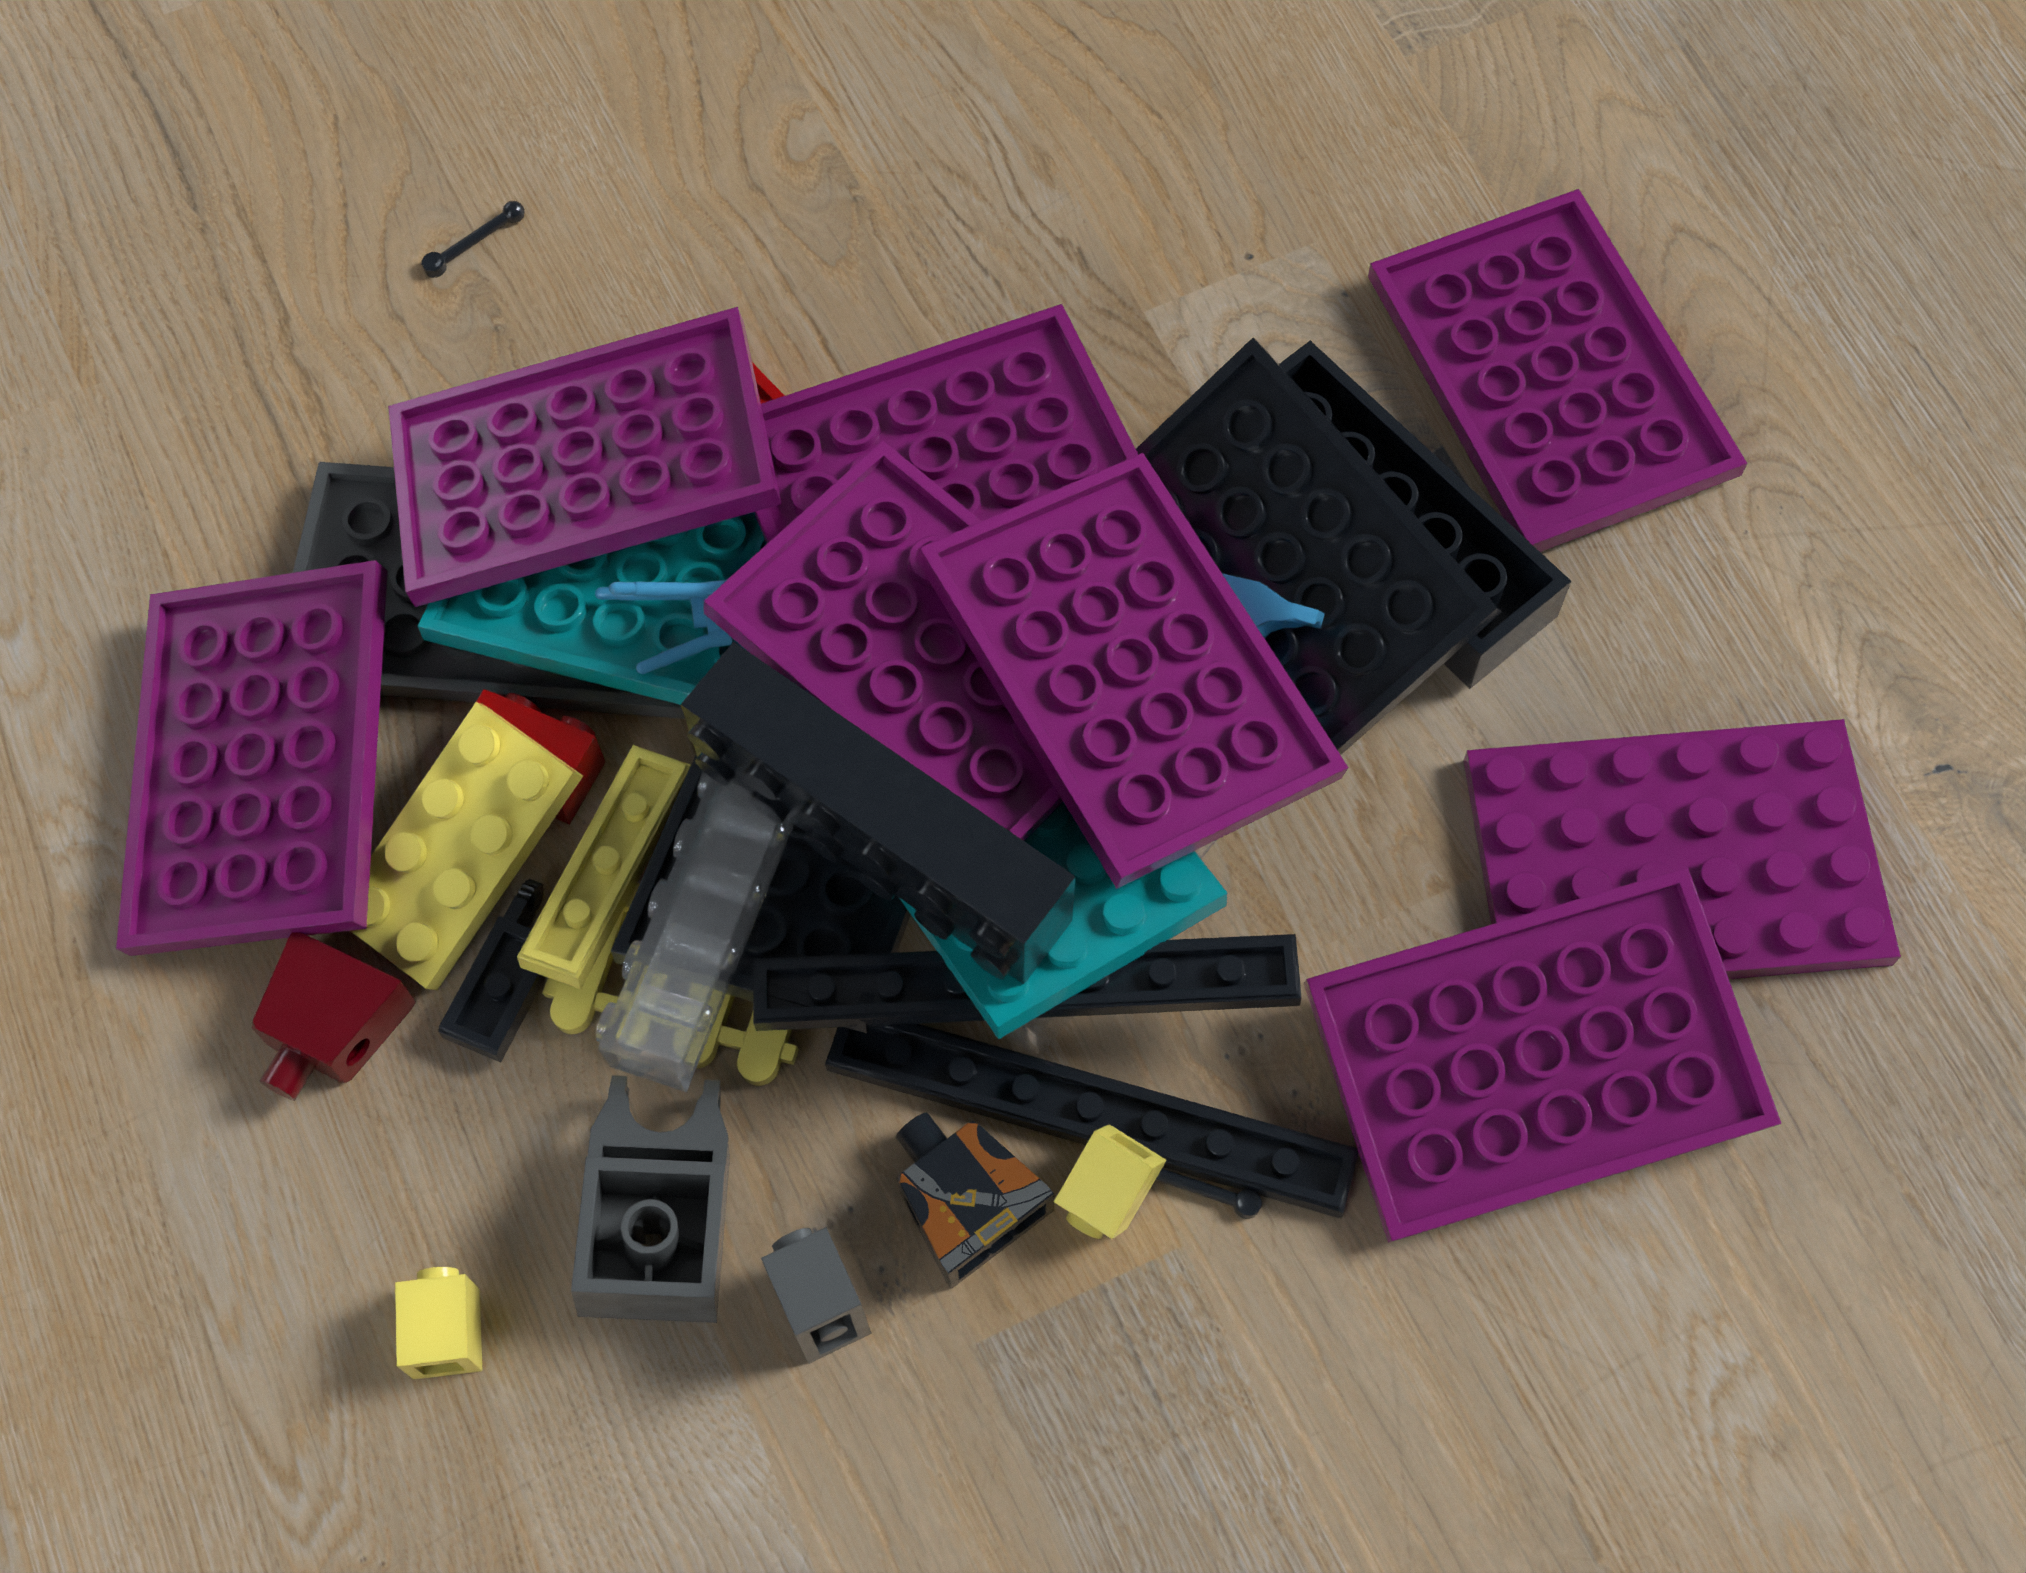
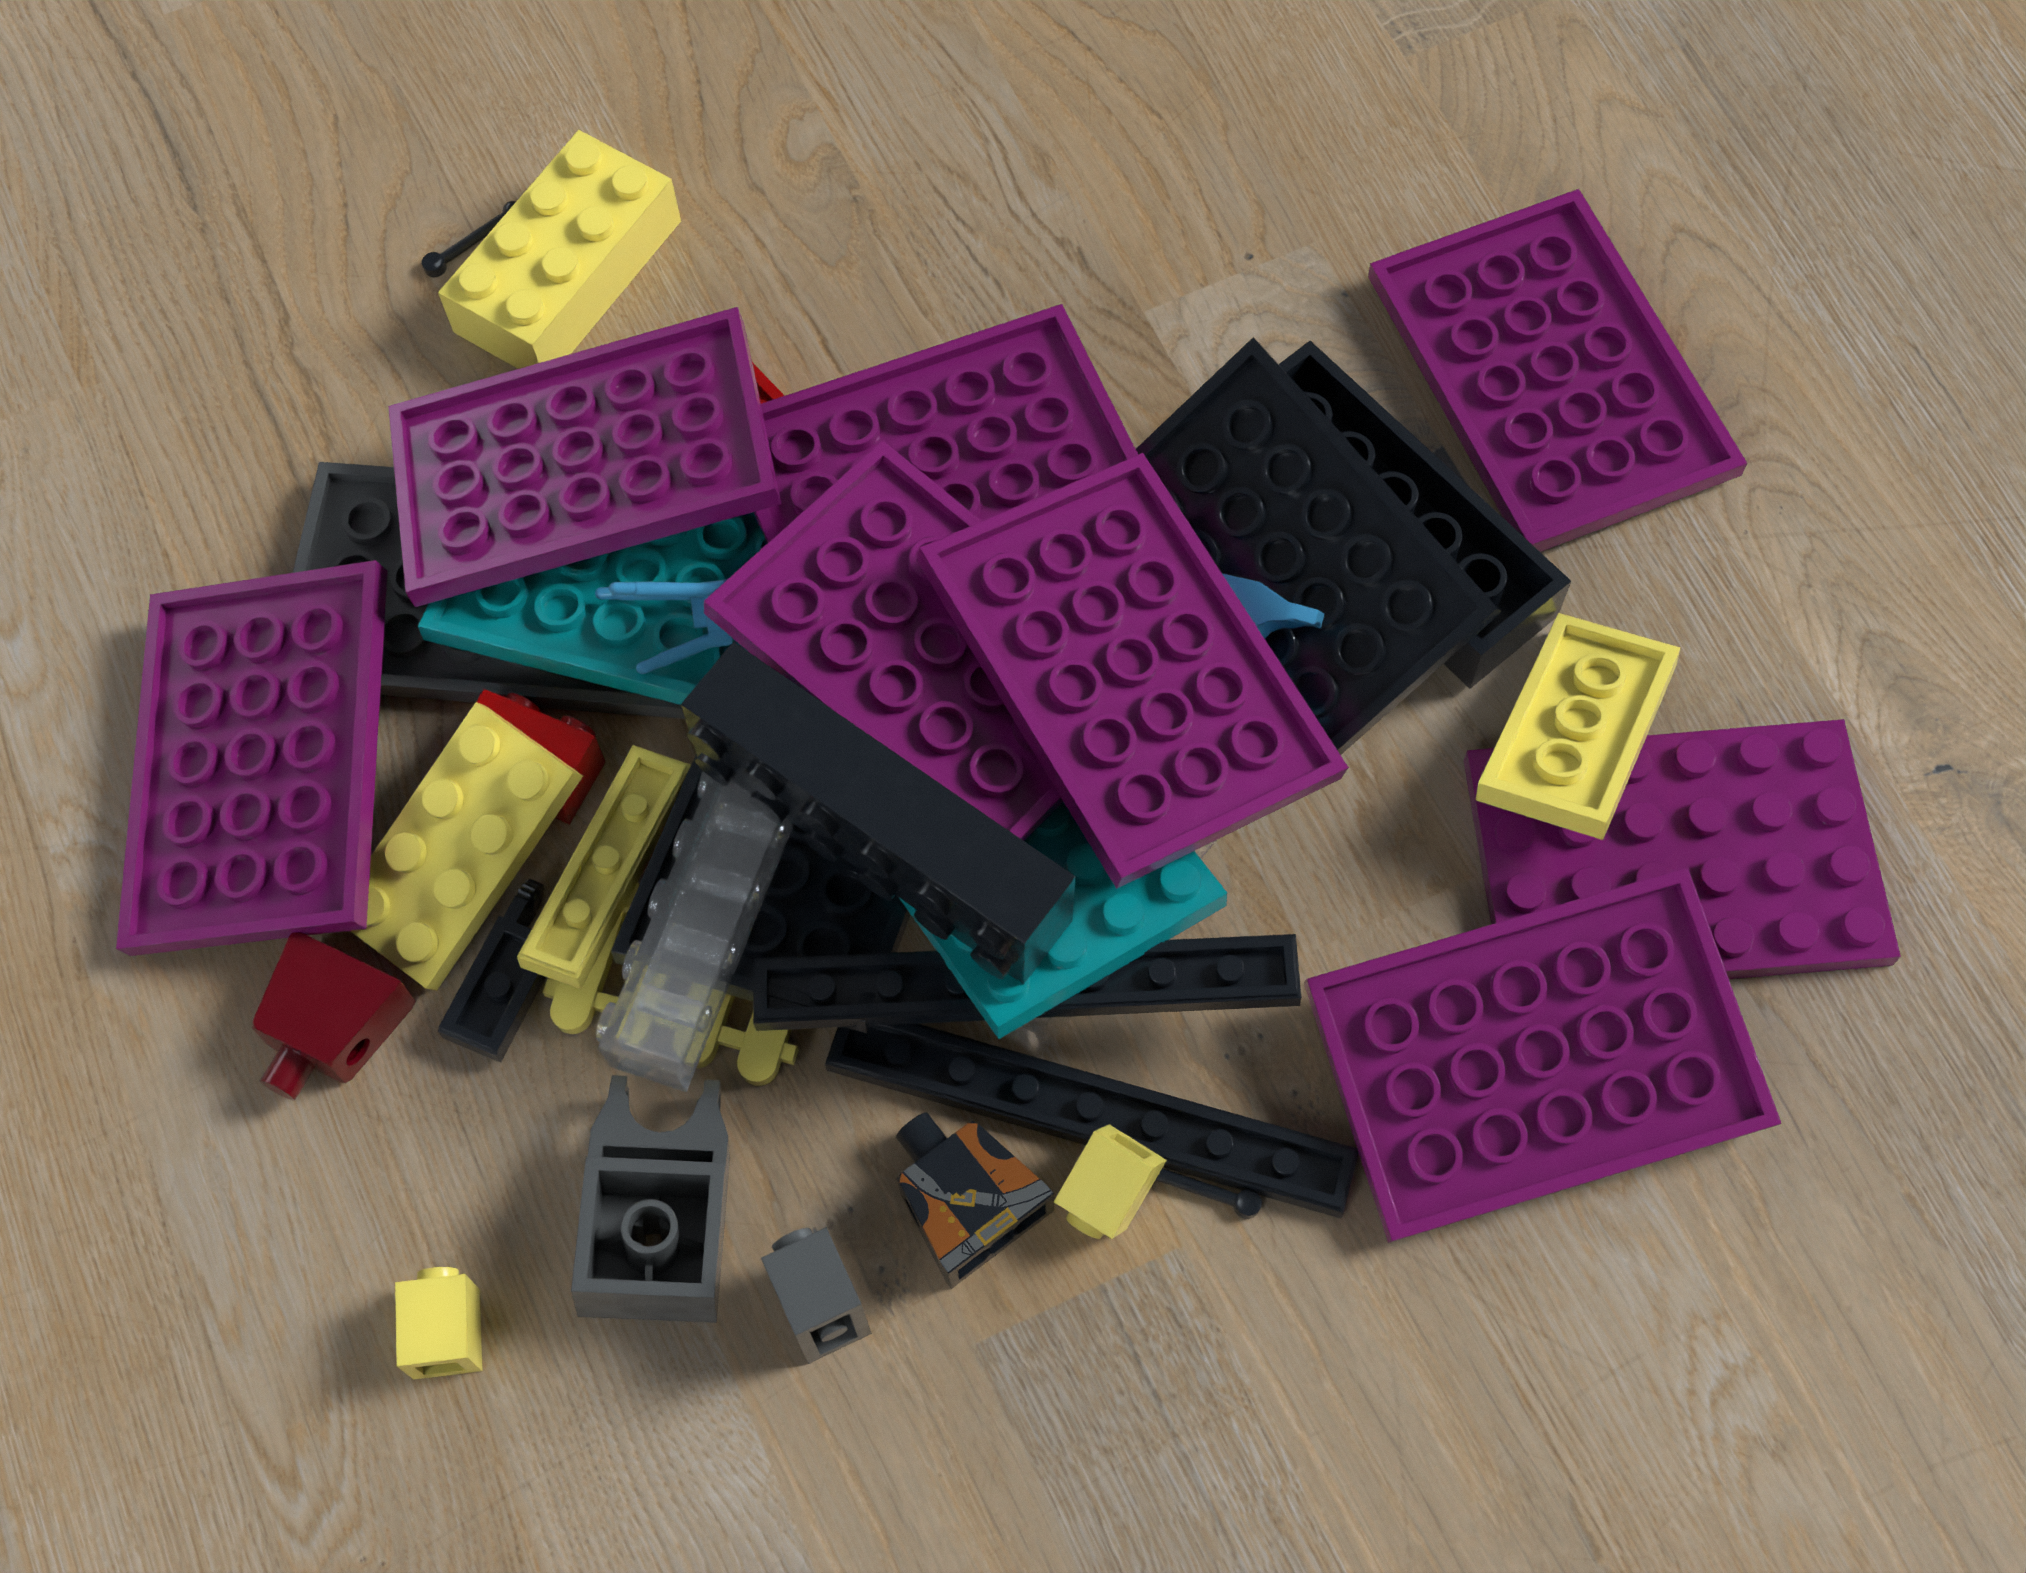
(561, 254): none -> light yellow brick
(1578, 726): none -> light yellow plate

